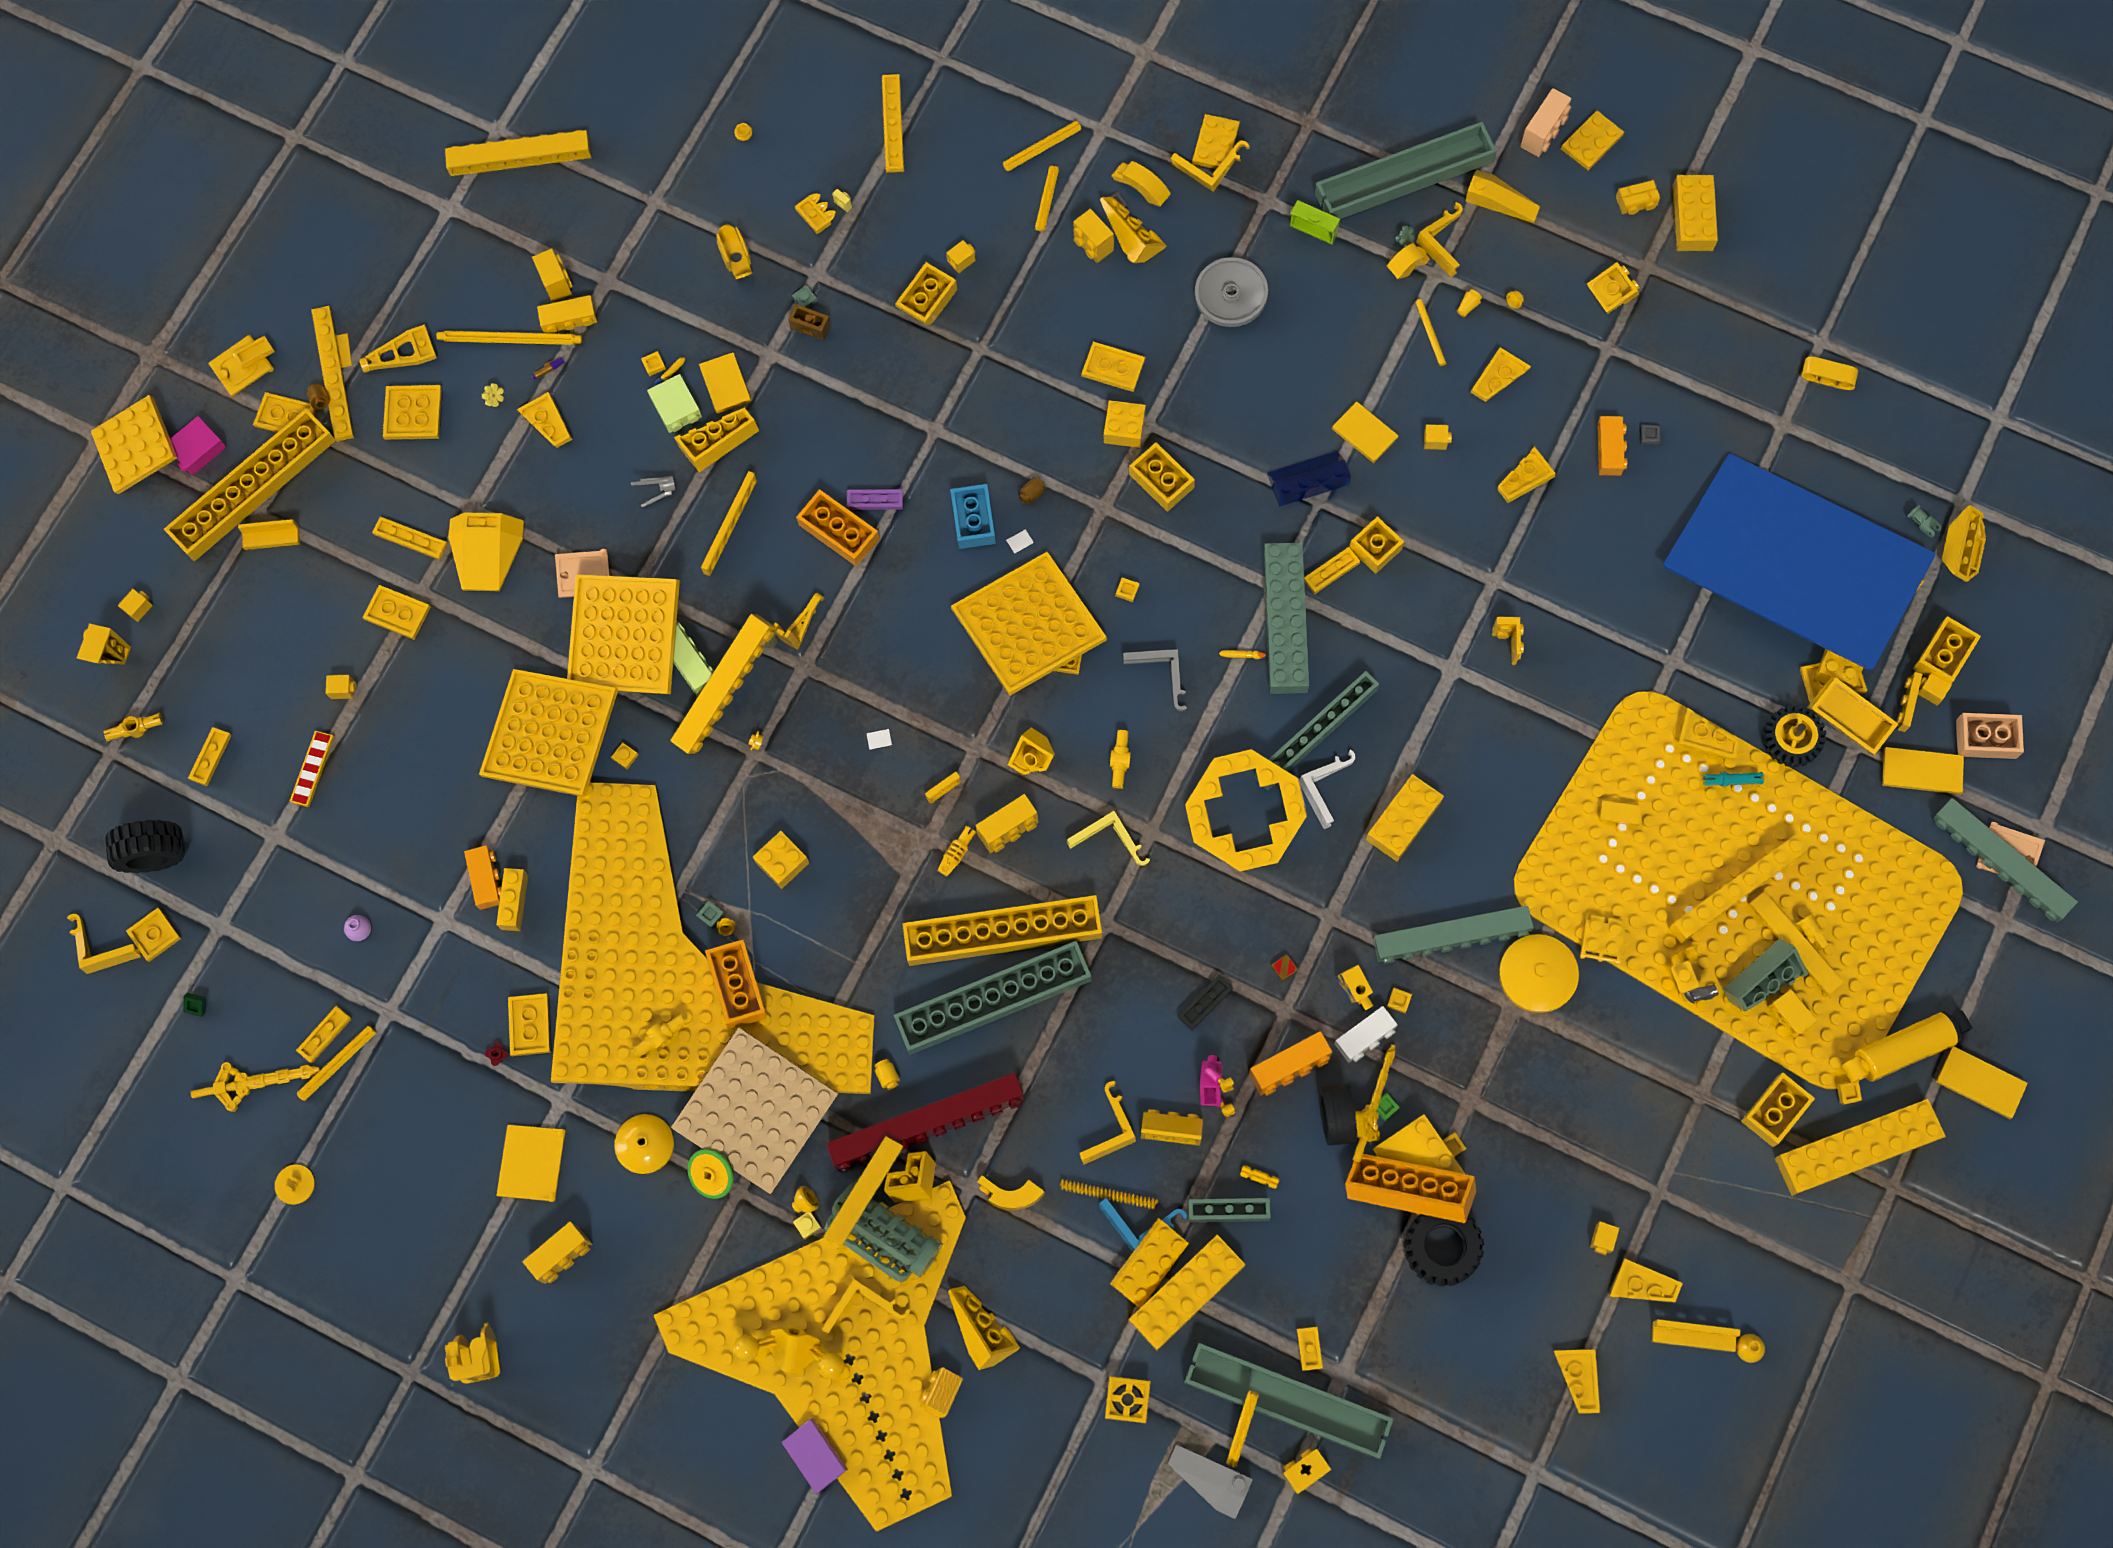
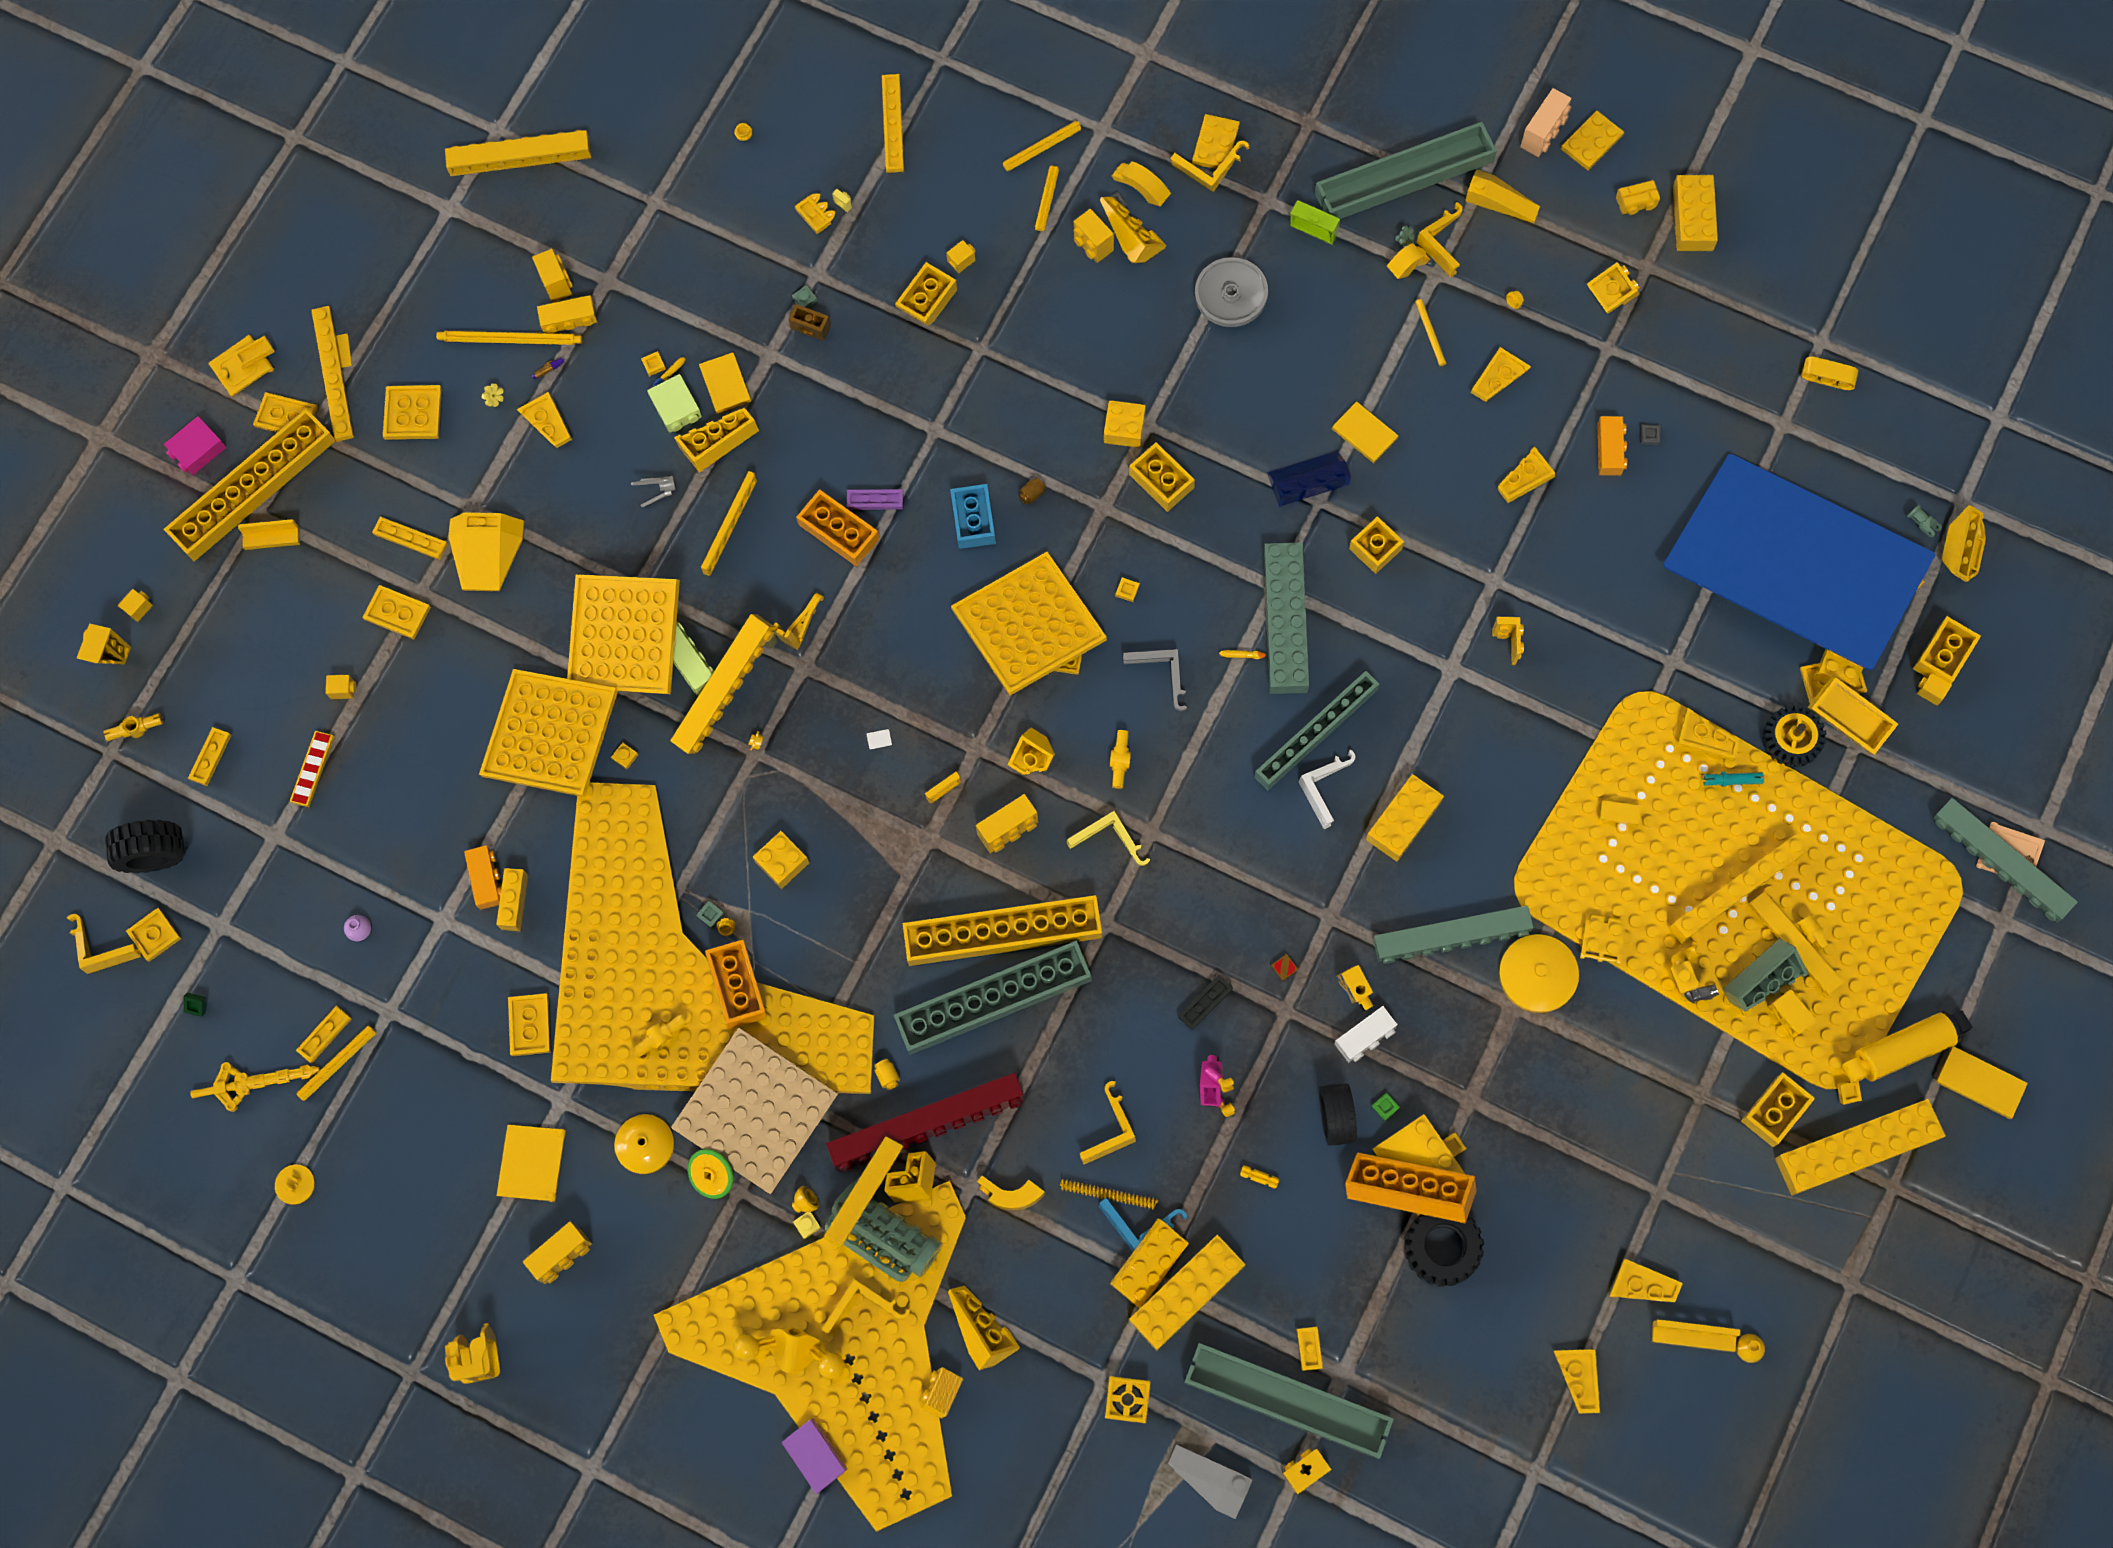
(133, 444): yellow plate -> none
(317, 396): pearl gold brick -> none
(421, 343): yellow plate -> none
(495, 1060): dark red plate -> none
(579, 564): light nougat container -> none
(728, 245): yellow piece -> none
(956, 852): yellow hinge -> none
(1020, 541): white sticker -> none
(1113, 366): yellow plate -> none
(1172, 1127): yellow slope -> none
(1229, 1210): sand green brick -> none
(1242, 1428): yellow axle -> none
(1268, 774): yellow plate -> none
(1290, 1063): light orange brick -> none
(1331, 570): yellow plate -> none
(1367, 1118): yellow bar -> none
(1399, 1000): yellow tile -> none
(1437, 437): yellow brick -> none
(1469, 302): yellow cone -> none
(1604, 1238): yellow brick -> none
(1908, 701): yellow plate -> none
(1923, 770): yellow tile -> none
(1989, 735): light nougat brick -> none

